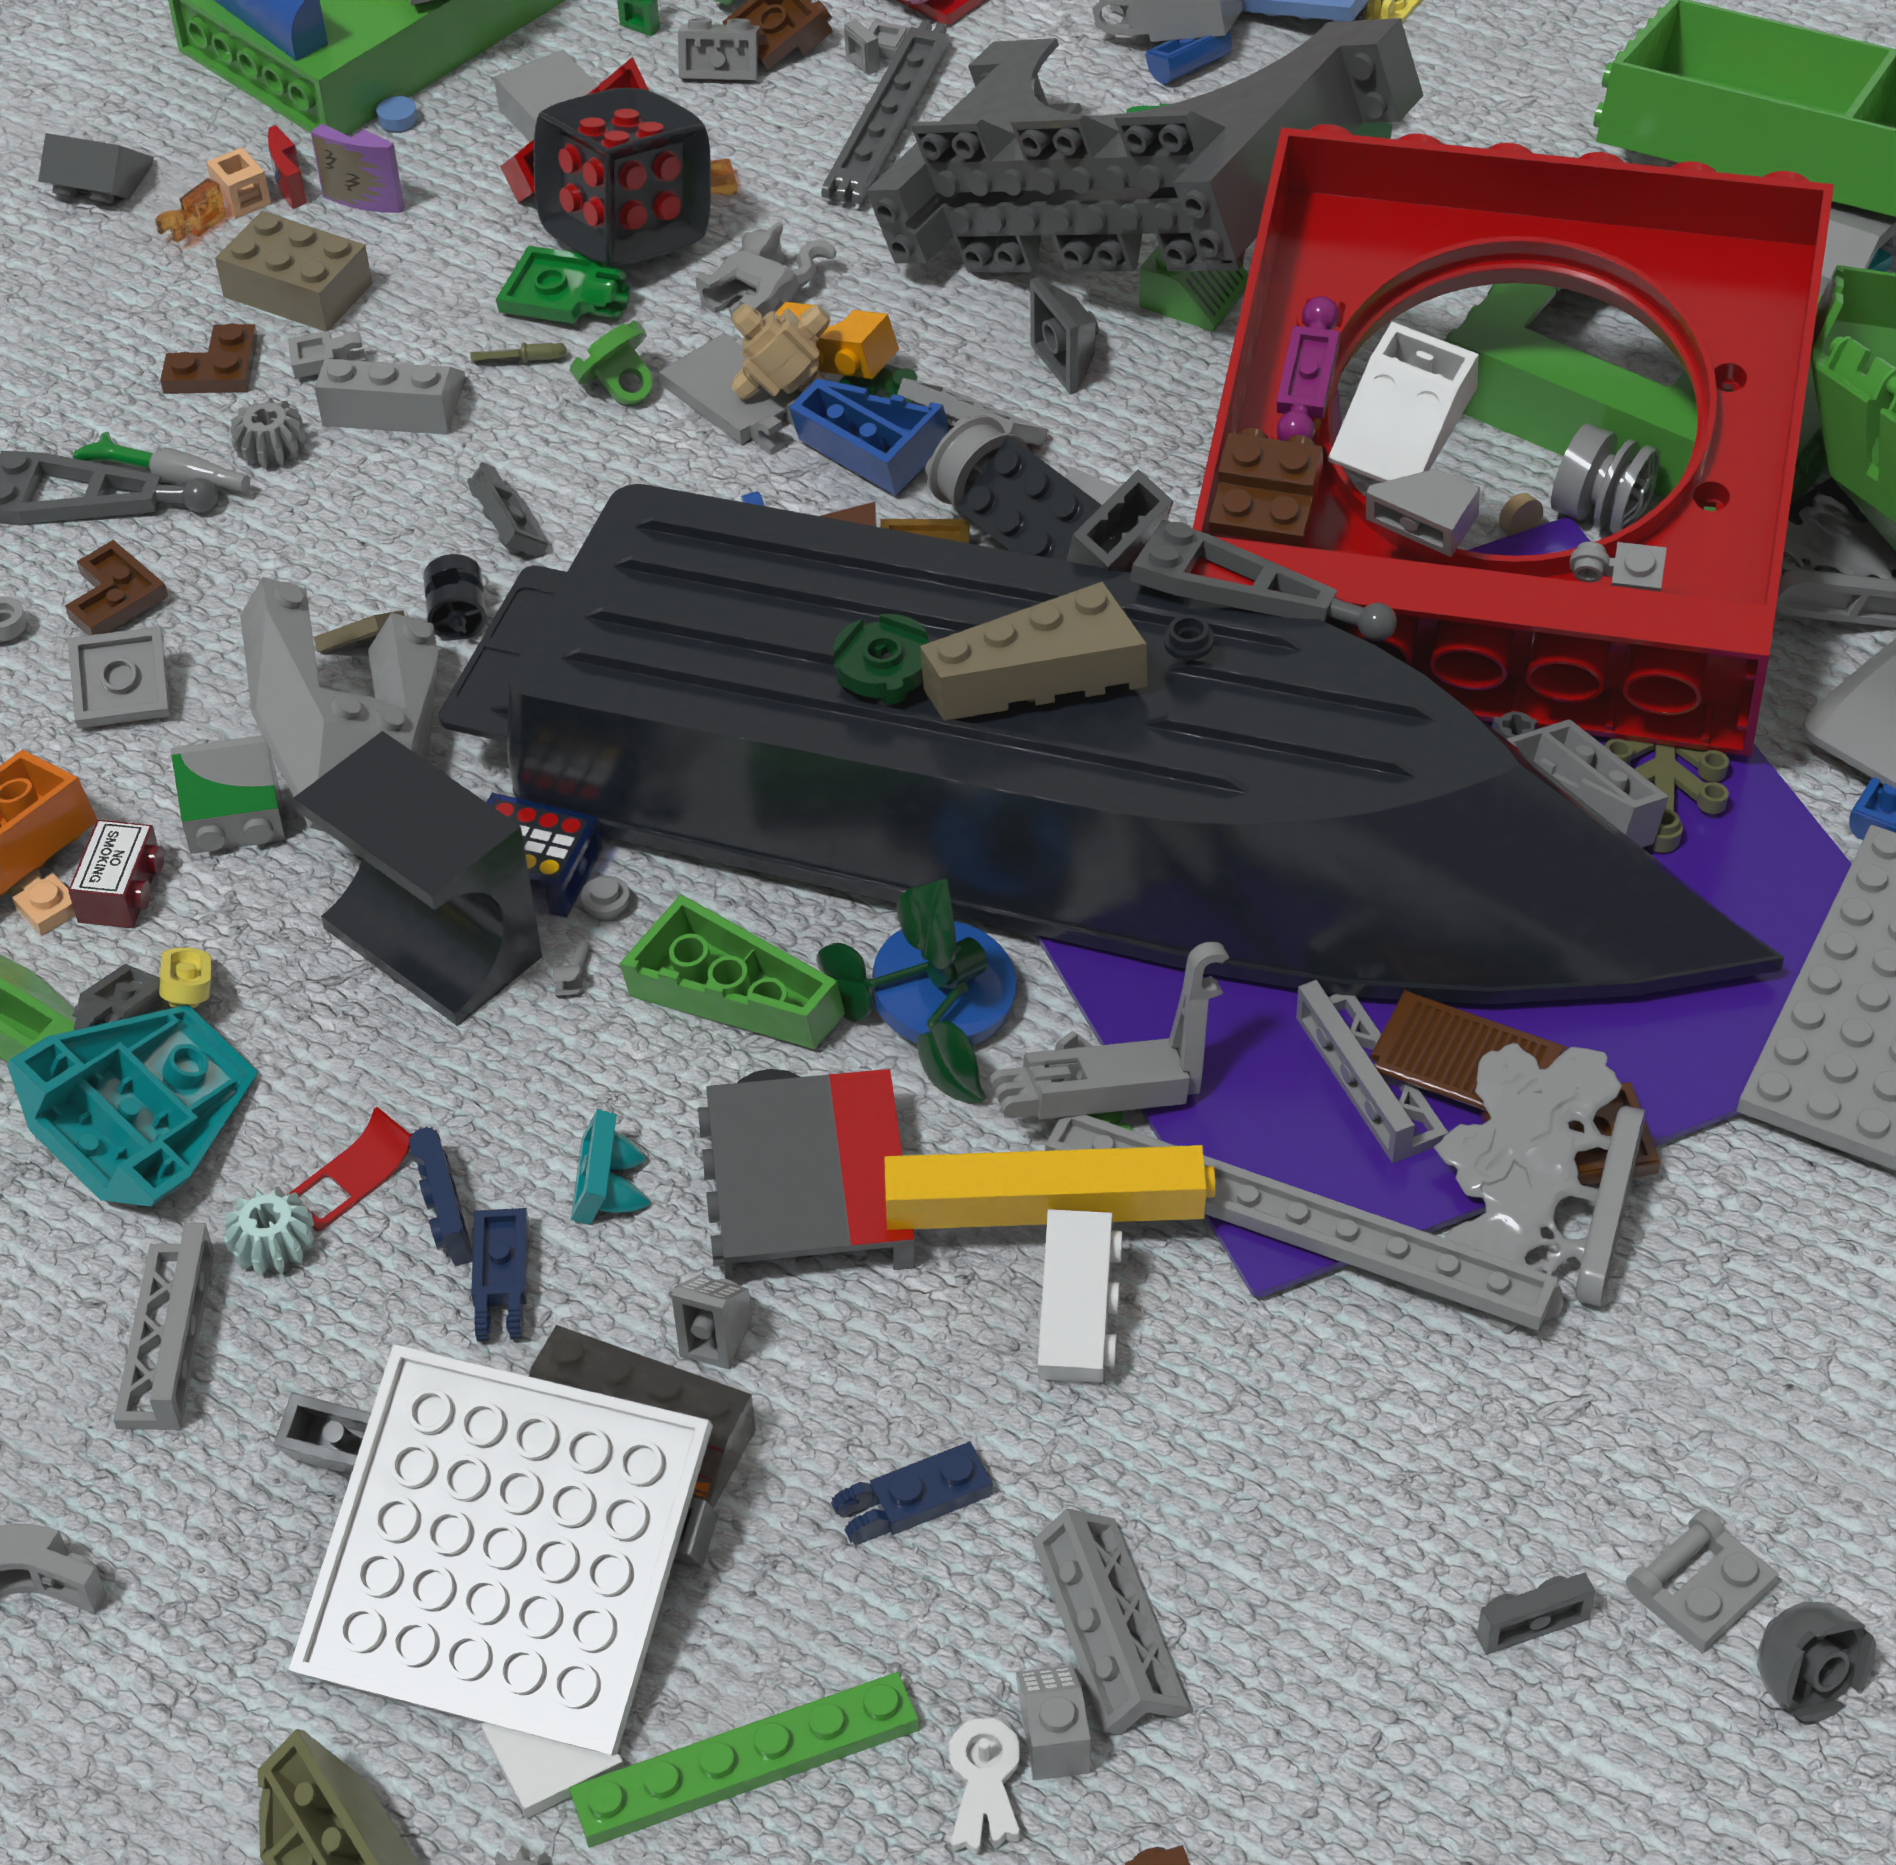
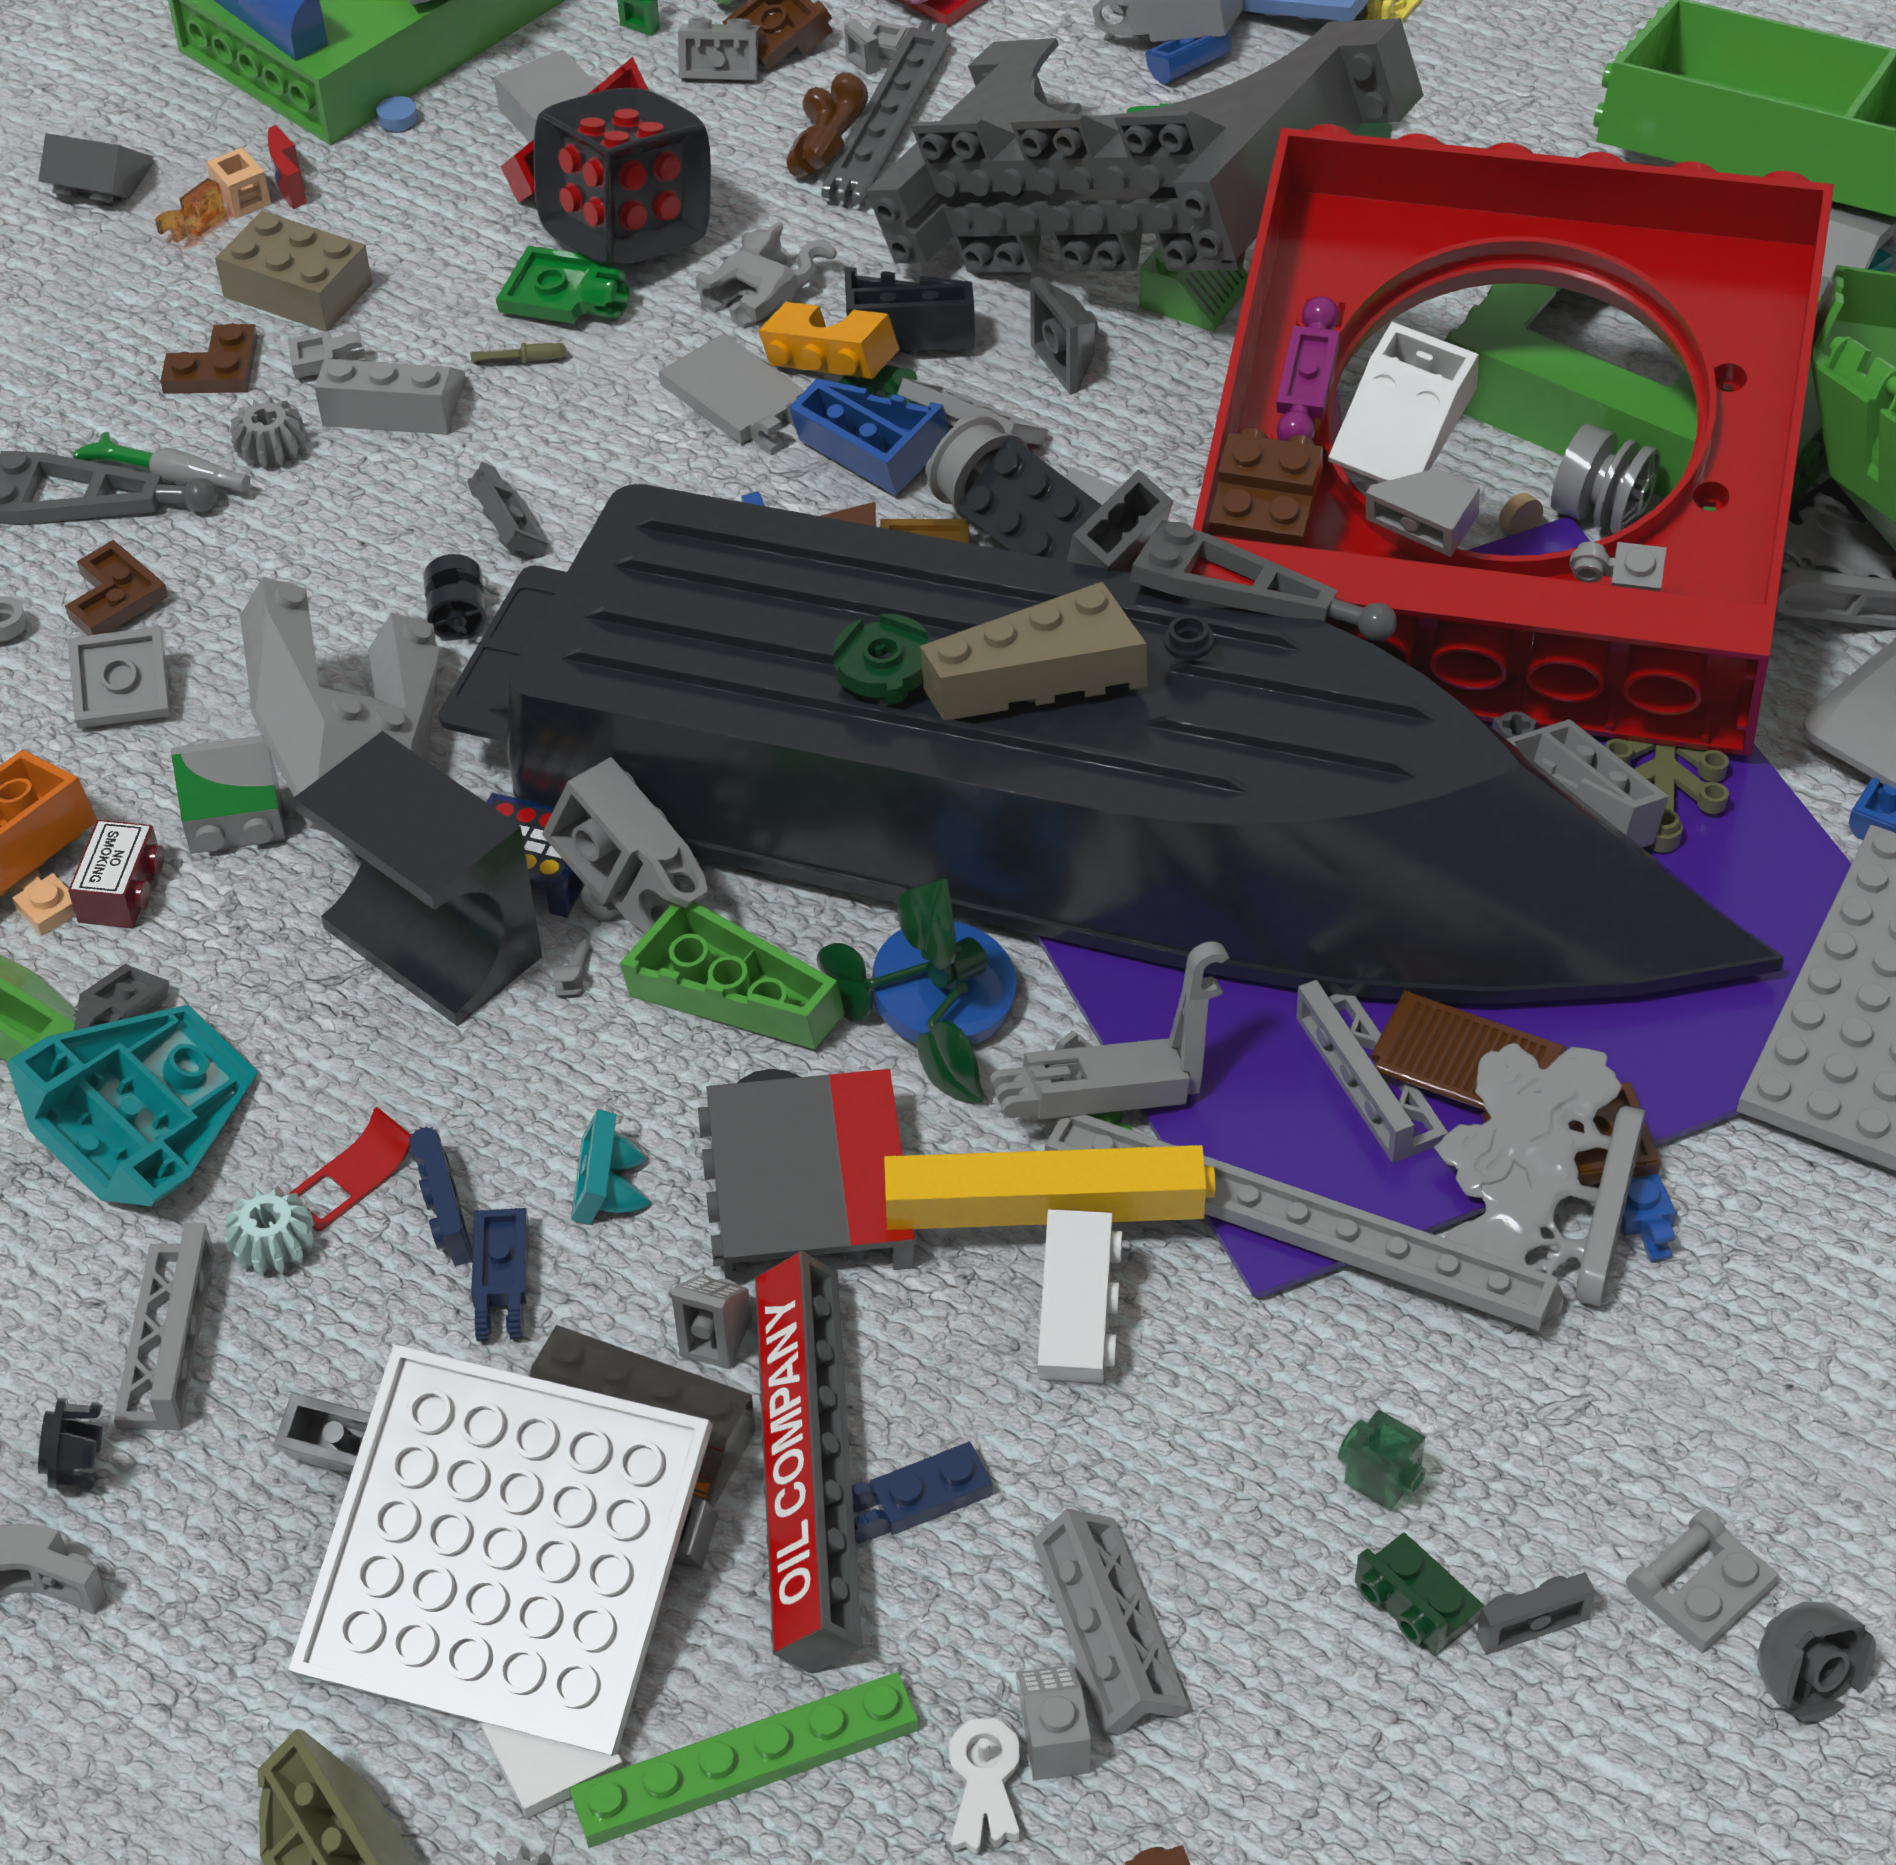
(69, 1444): none -> black piece
(185, 976): light yellow plate -> none
(356, 632): dark tan tile -> none
(358, 170): slope -> none
(612, 357): bright green tile -> none
(621, 844): none -> light grey brick
(723, 178): clear orange tile -> none
(778, 350): tan piece -> none
(806, 1465): none -> brick
(832, 116): none -> reddish brown piece
(922, 314): none -> black wedge
(1383, 1459): none -> clear green brick
(1417, 1593): none -> dark green bracket
(1650, 1215): none -> blue plate

